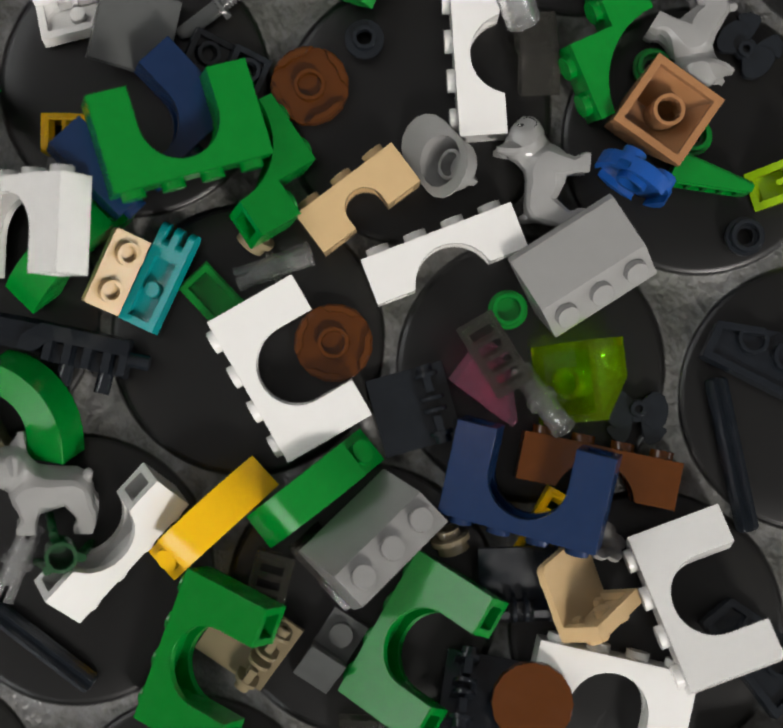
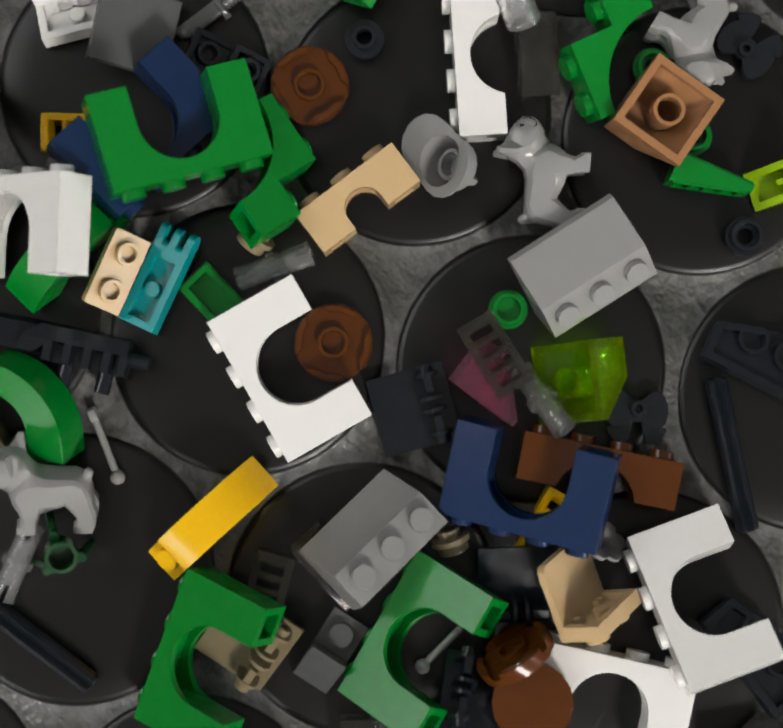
(117, 476): none -> light grey hinge
(148, 509): white arch -> none
(315, 488): green arch -> none
(423, 664): none -> light grey hinge
(490, 234): white arch -> none
(515, 654): none -> reddish brown tile
(630, 174): blue plate -> none

